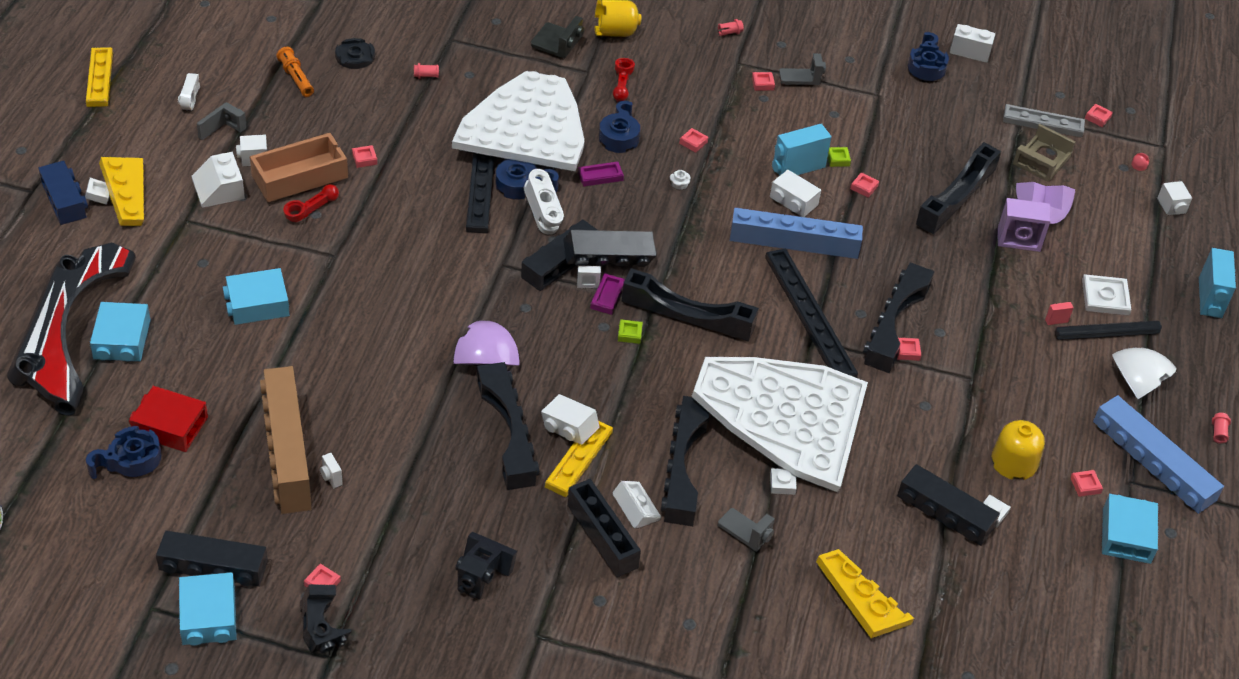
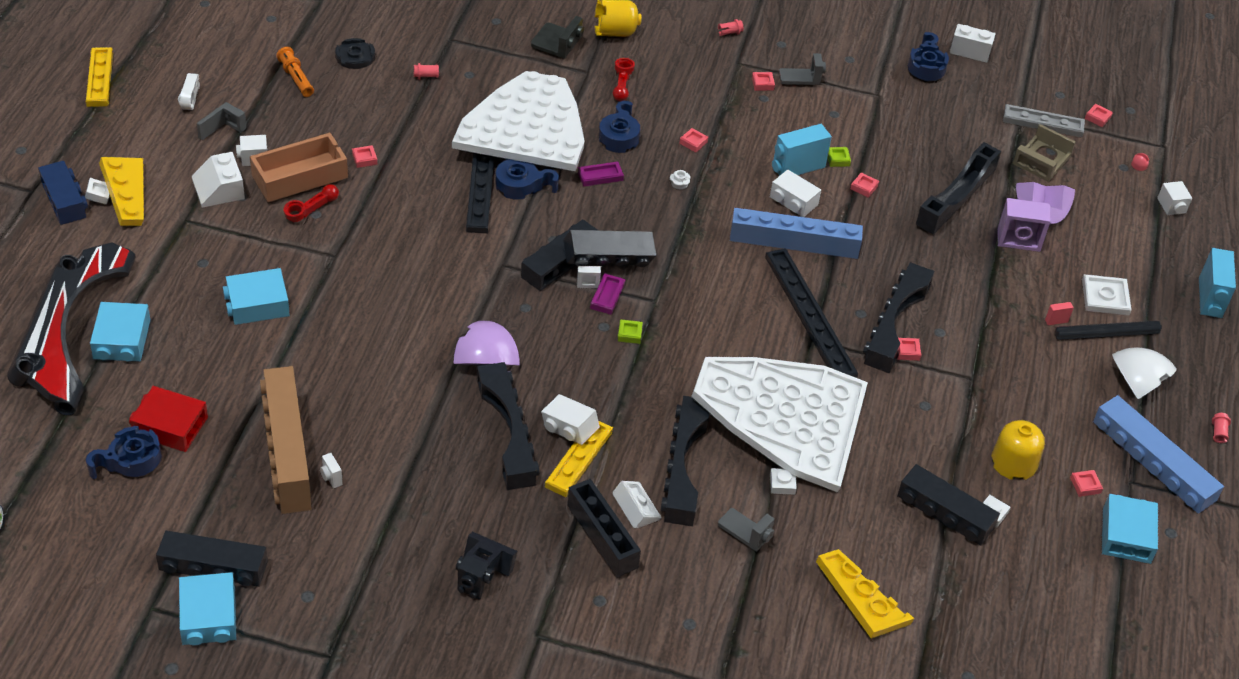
(312, 605): black tile -> none
(322, 576): coral tile -> none
(543, 202): white piece -> none
(648, 293): black arch -> none

